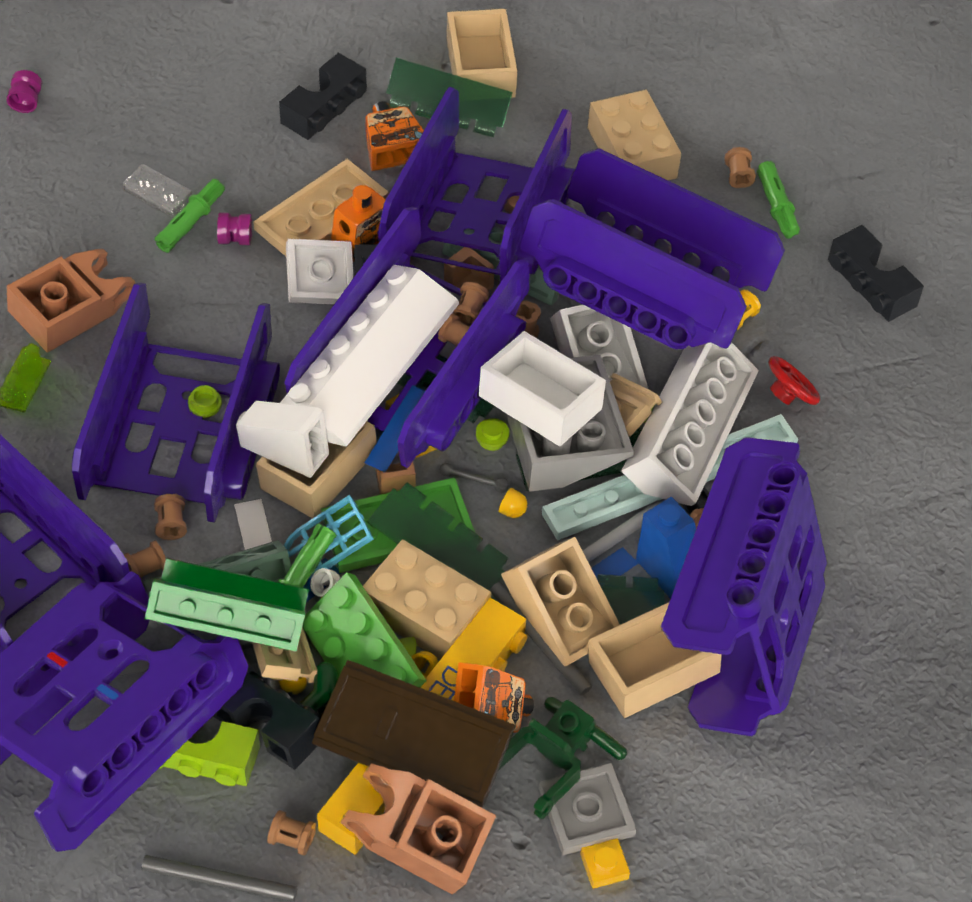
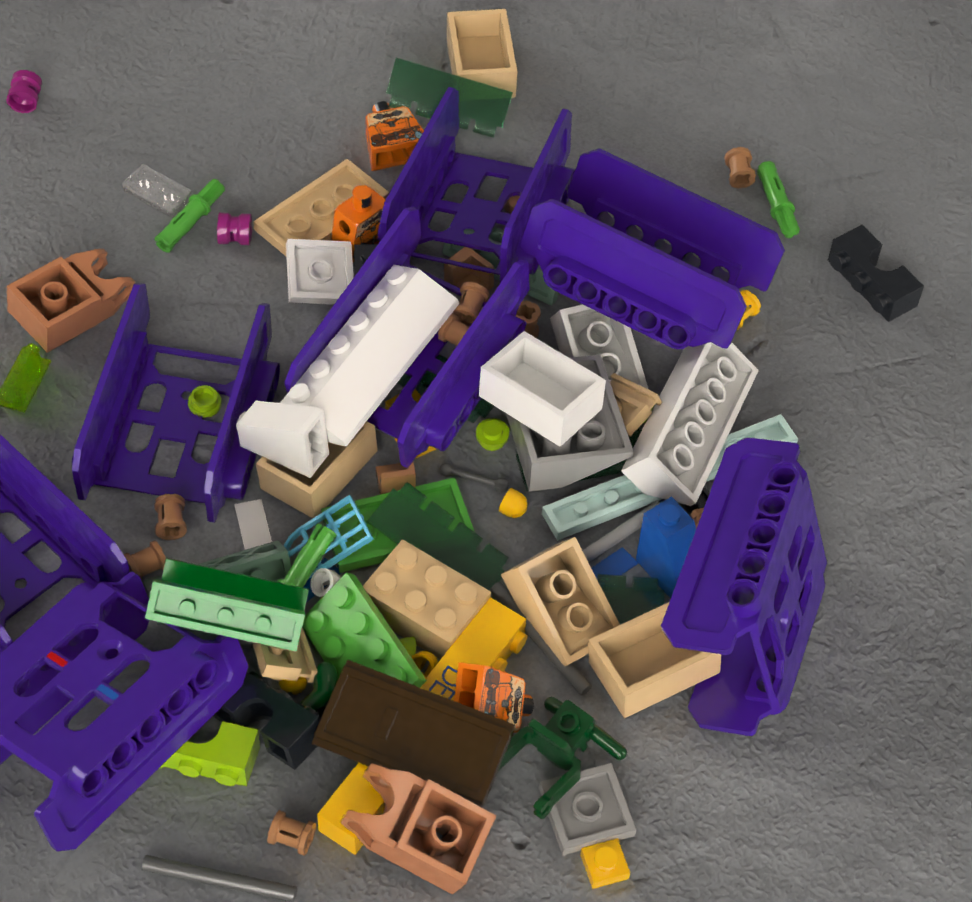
(311, 111): black arch -> none
(387, 445): blue sticker -> none
(635, 132): tan piece -> none
(791, 383): red piece -> none

